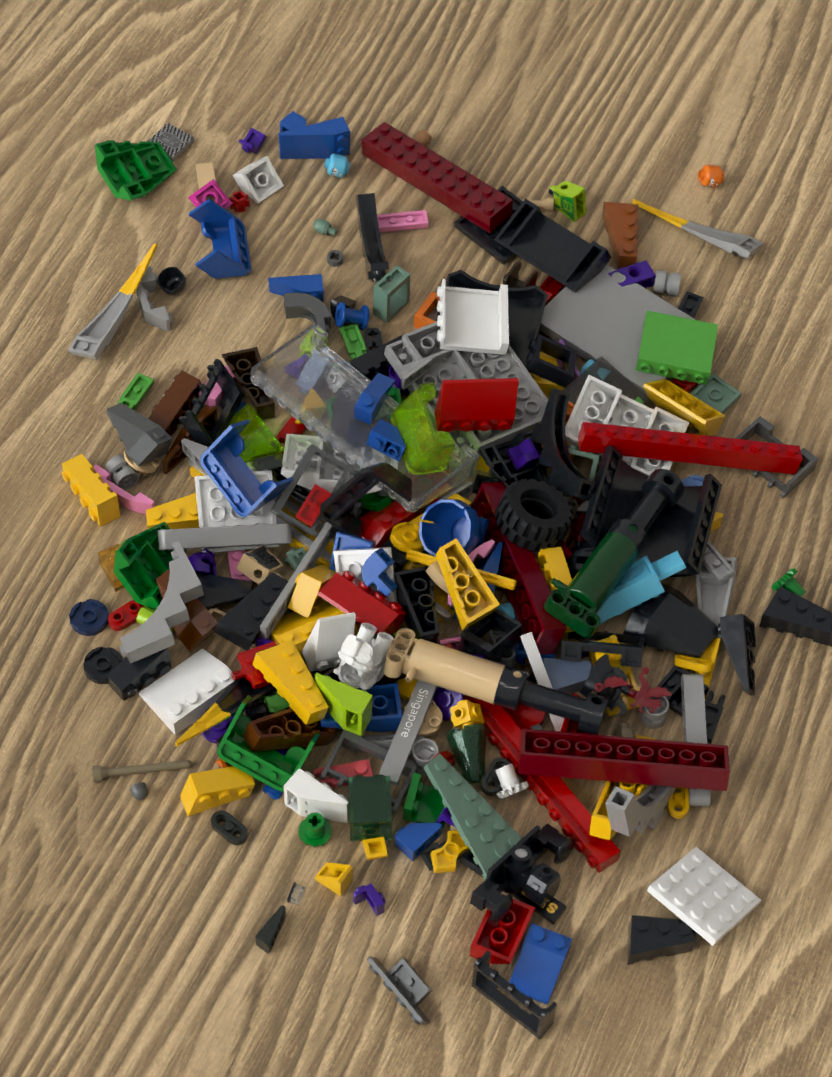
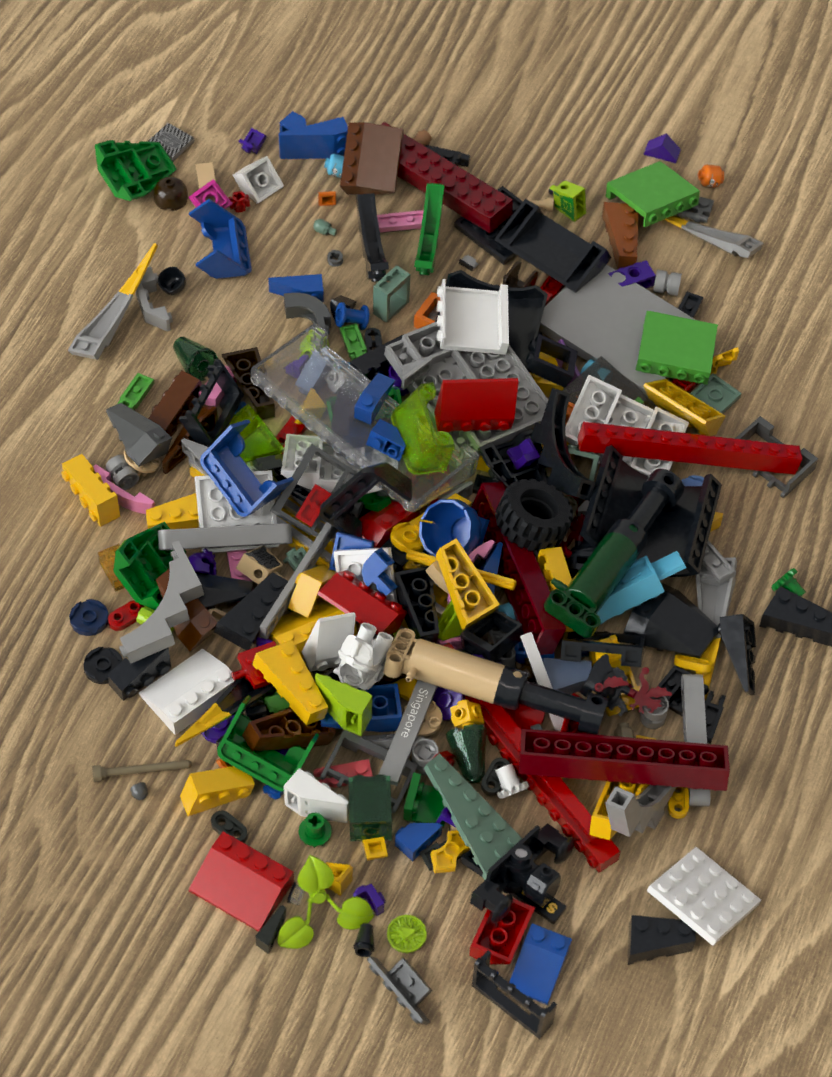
(170, 193): none -> dark brown cylinder
(194, 357): none -> clear green cone
(242, 881): none -> slope
(314, 879): none -> lime plant
(327, 198): none -> orange slope
(364, 941): none -> black cone
(371, 159): none -> reddish brown slope
(406, 933): none -> lime wheel
(430, 228): none -> green arch
(449, 624): none -> lime slope
(455, 157): none -> black hinge
(468, 262): none -> light grey piece
(654, 192): none -> bright green panel
(663, 148): none -> dark purple slope
(700, 212): none -> dark grey plate
(724, 359): none -> yellow slope

